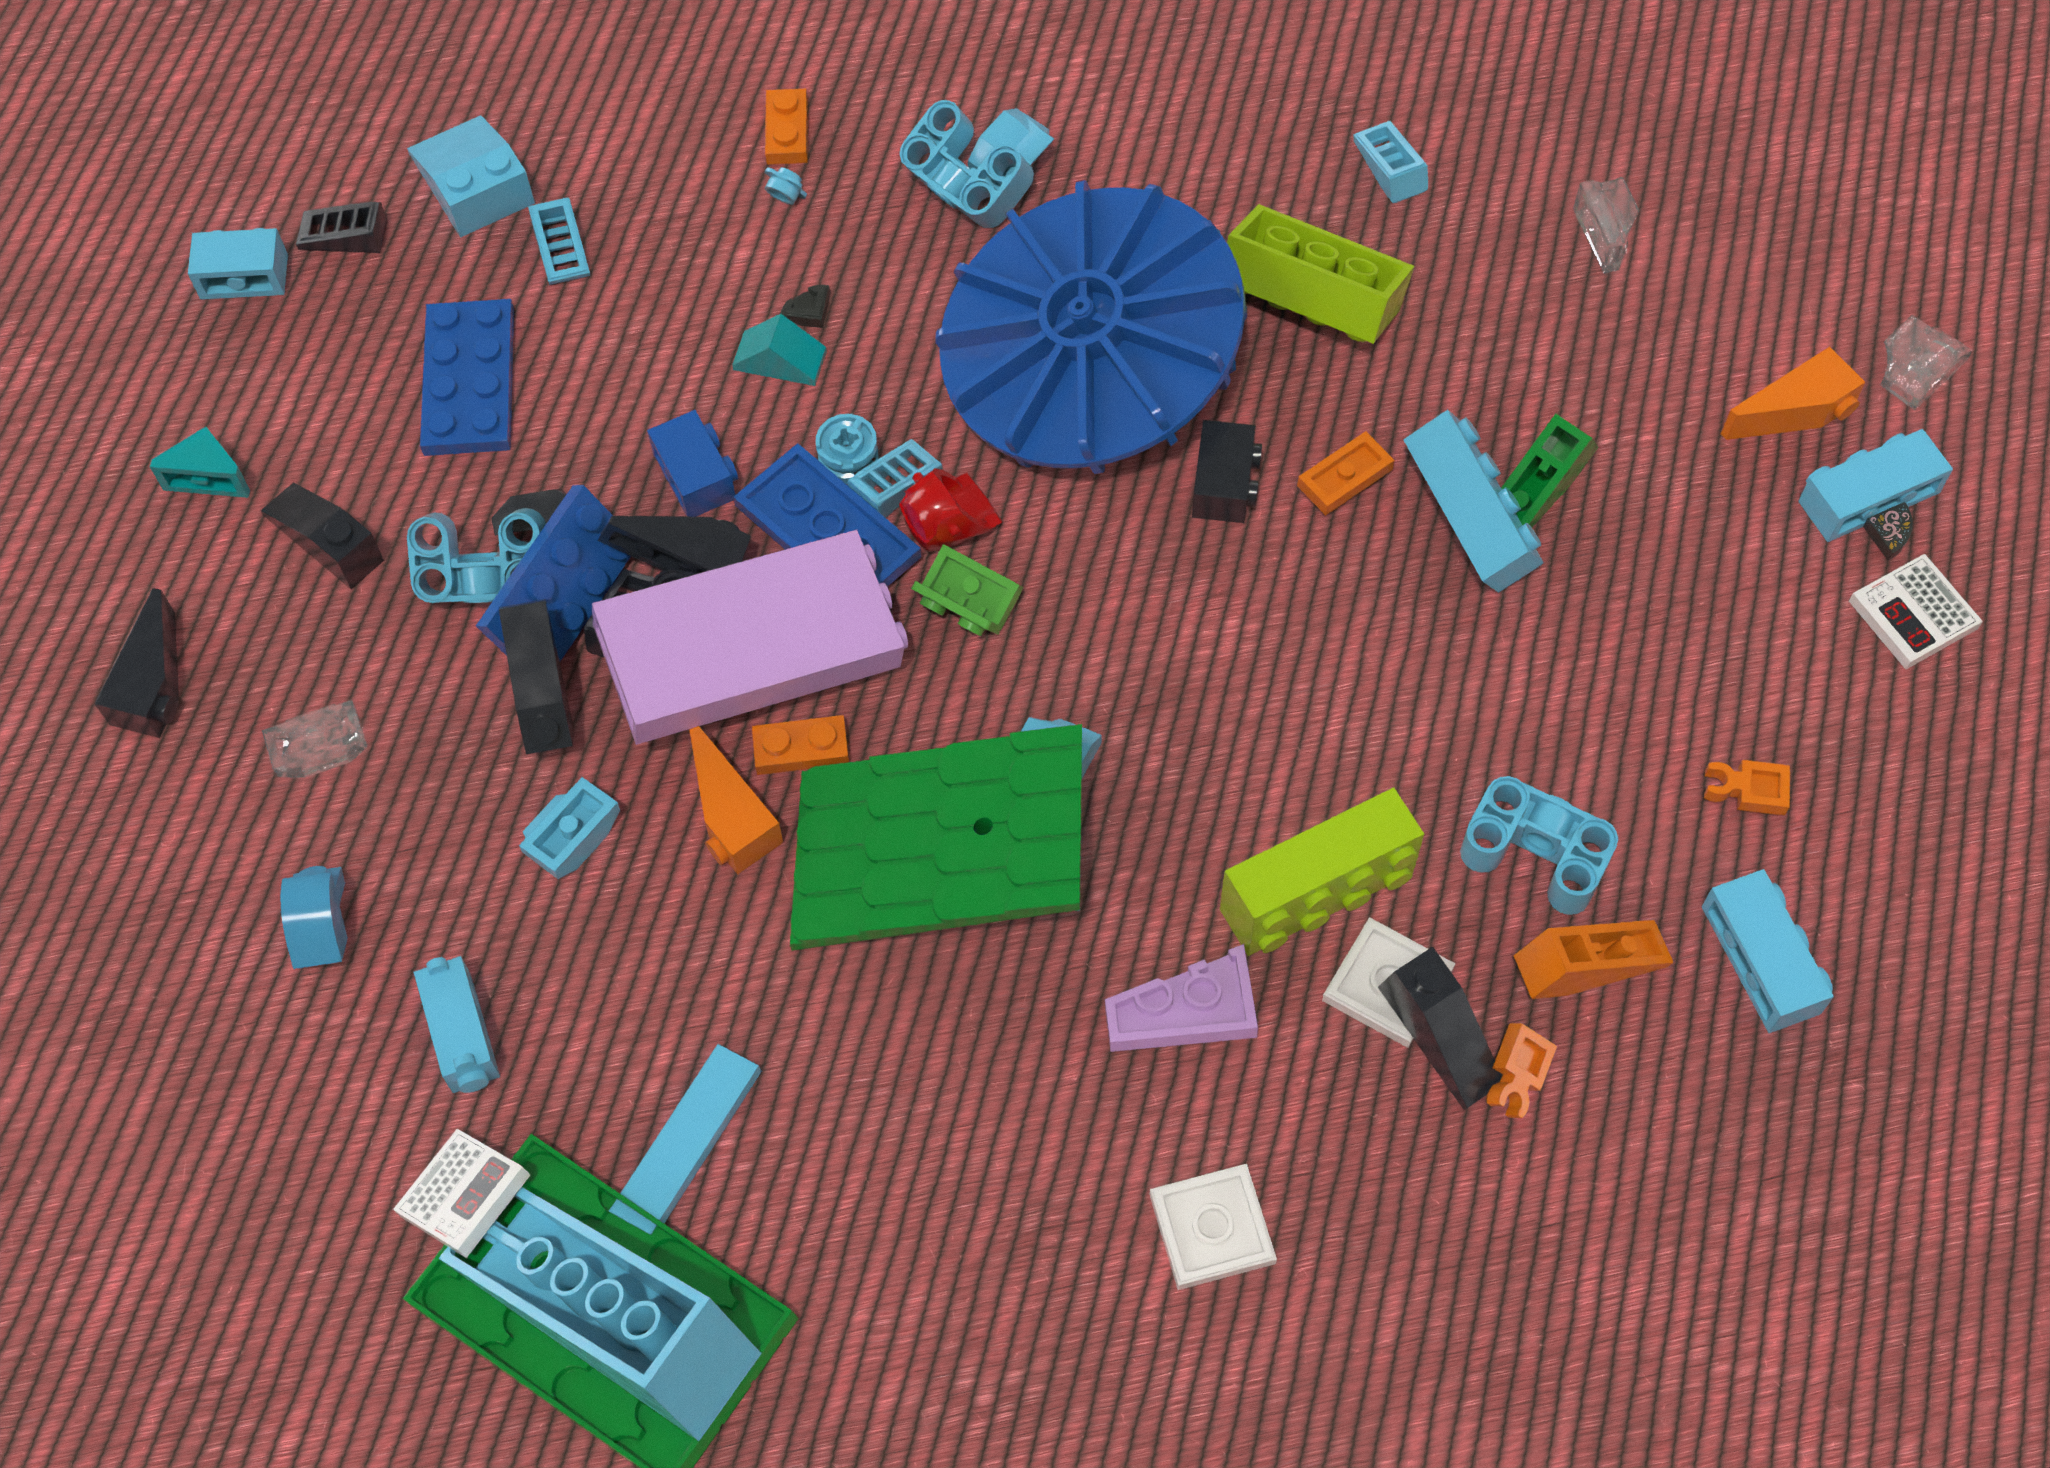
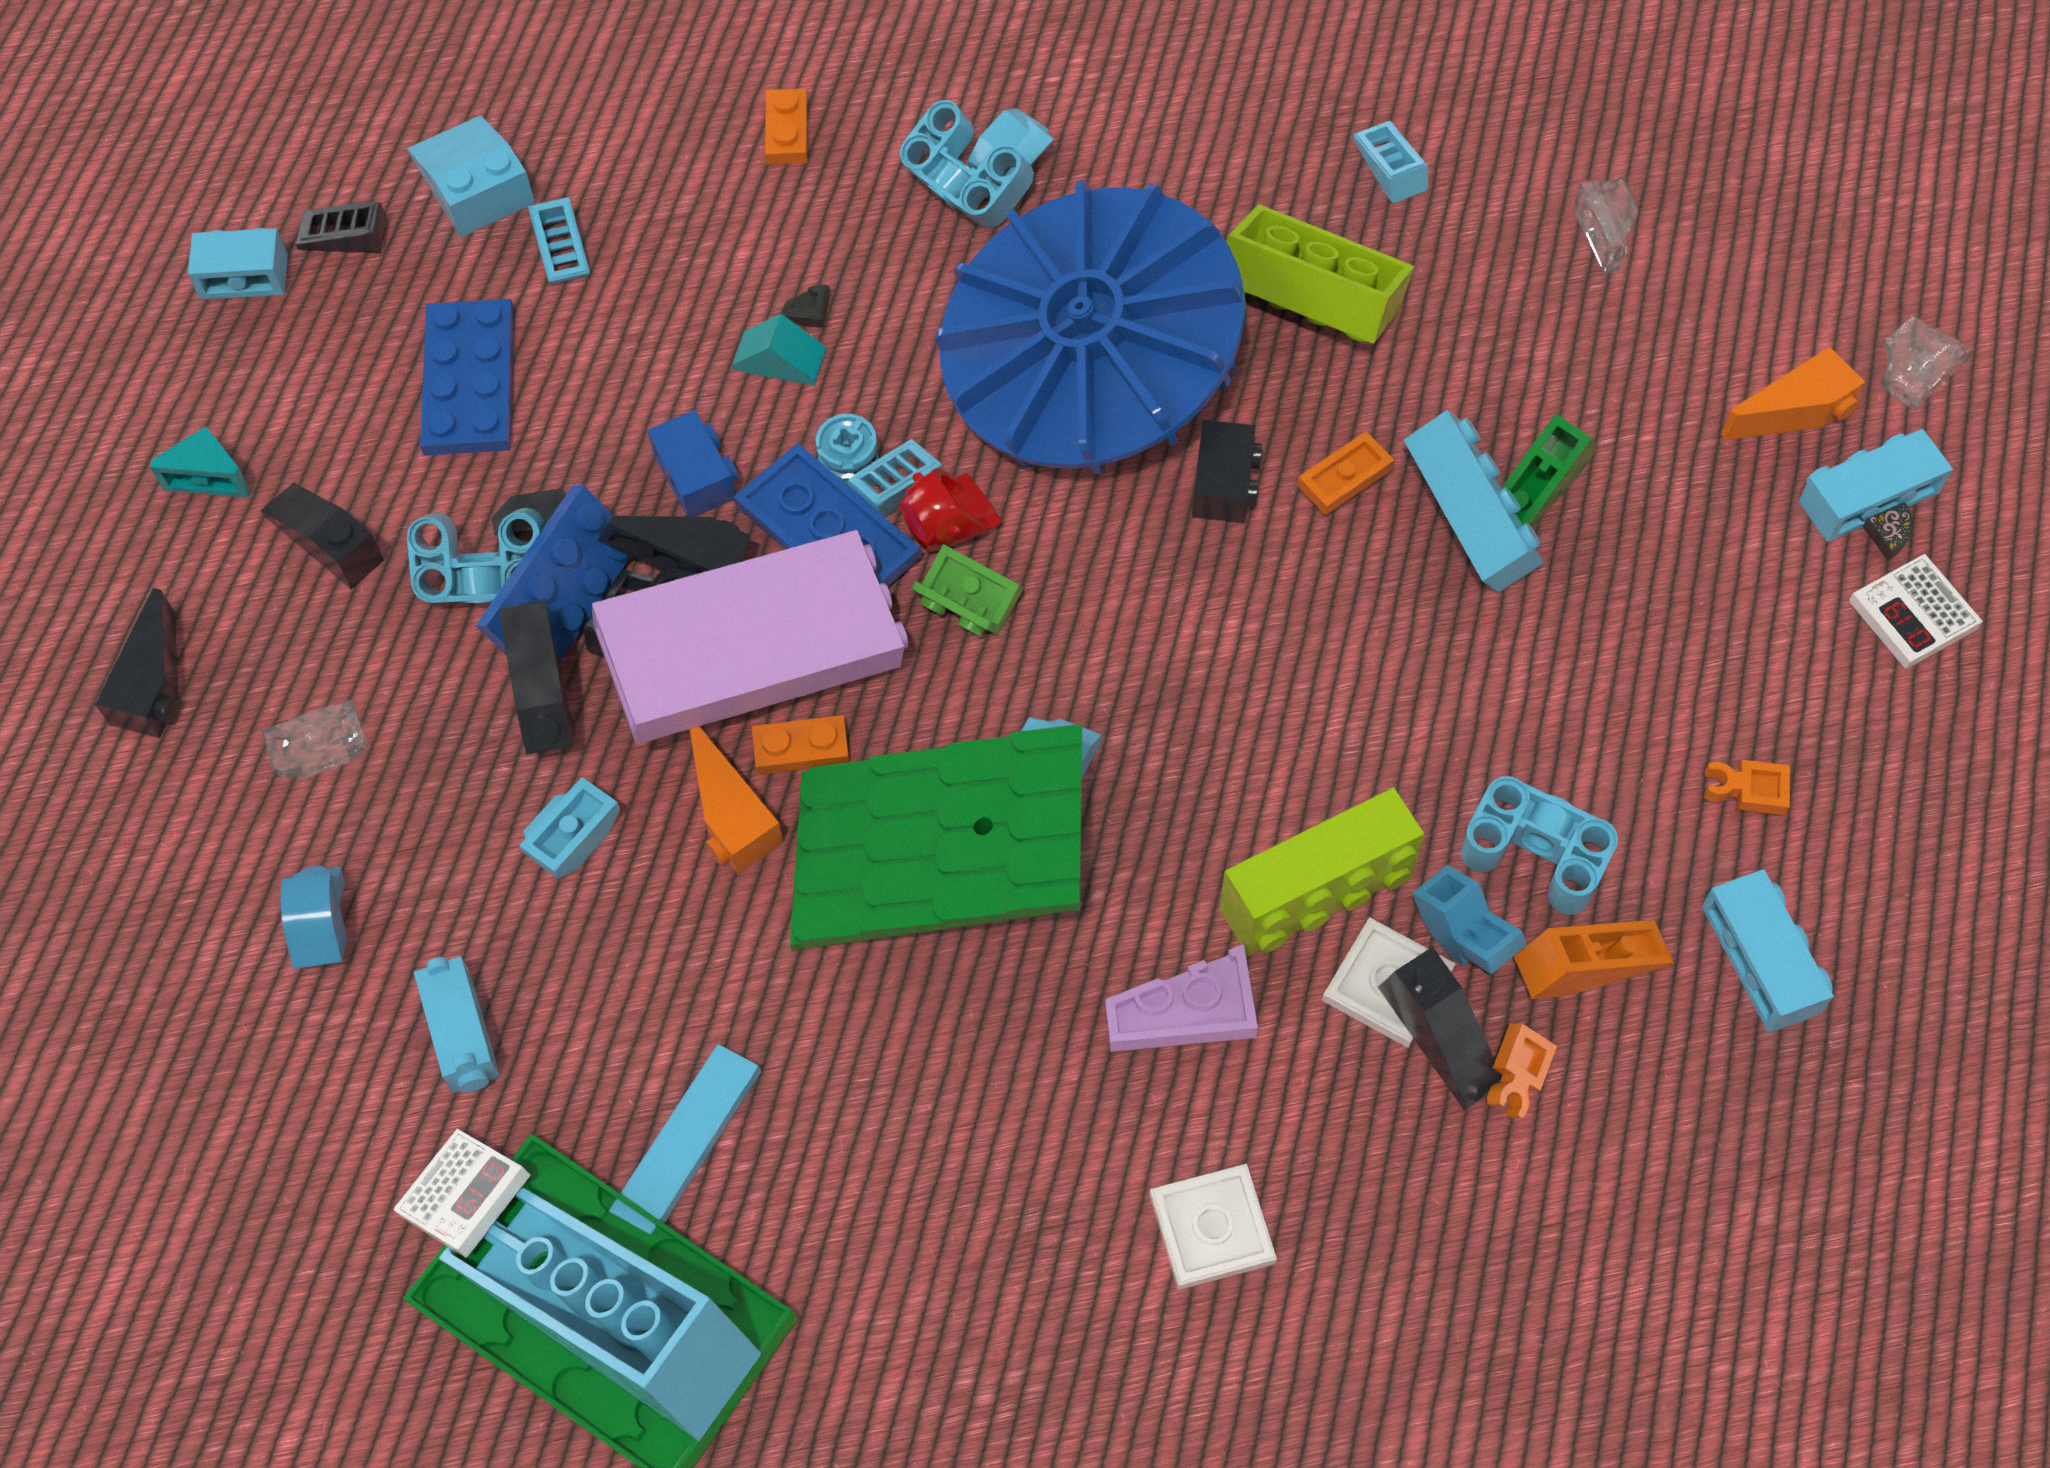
(784, 185): medium azure plate -> none
(1462, 923): none -> dark azure brick

